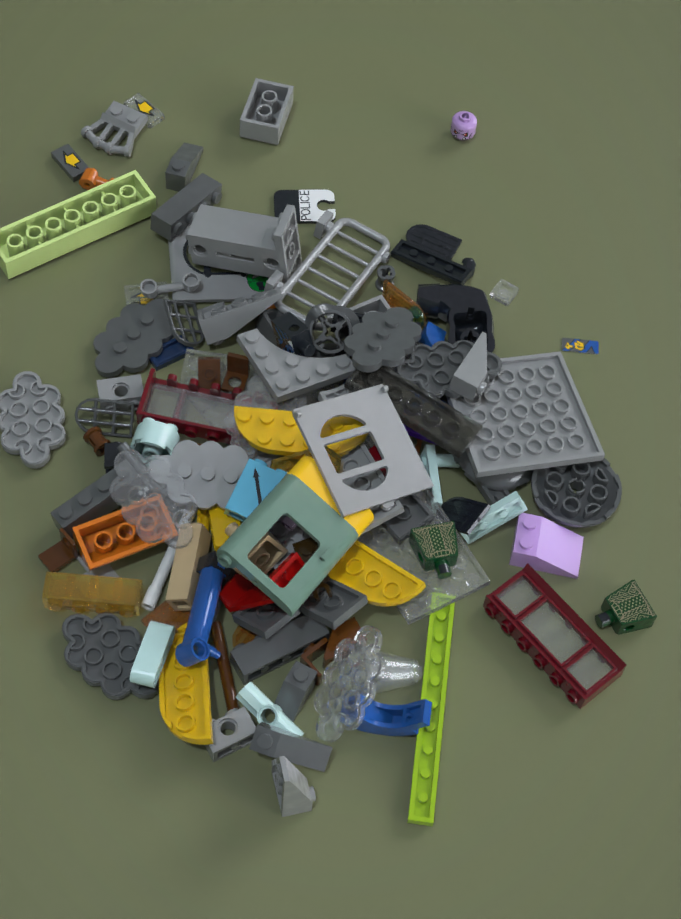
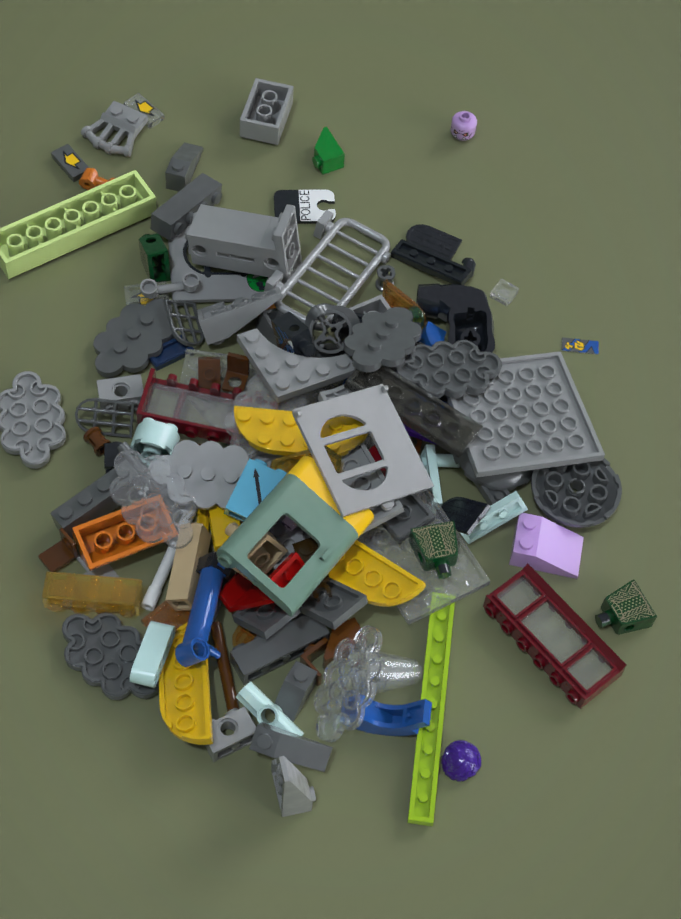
(152, 249): none -> dark green torso
(328, 153): none -> green slope
(461, 760): none -> dark purple hair
(471, 373): light grey slope -> none

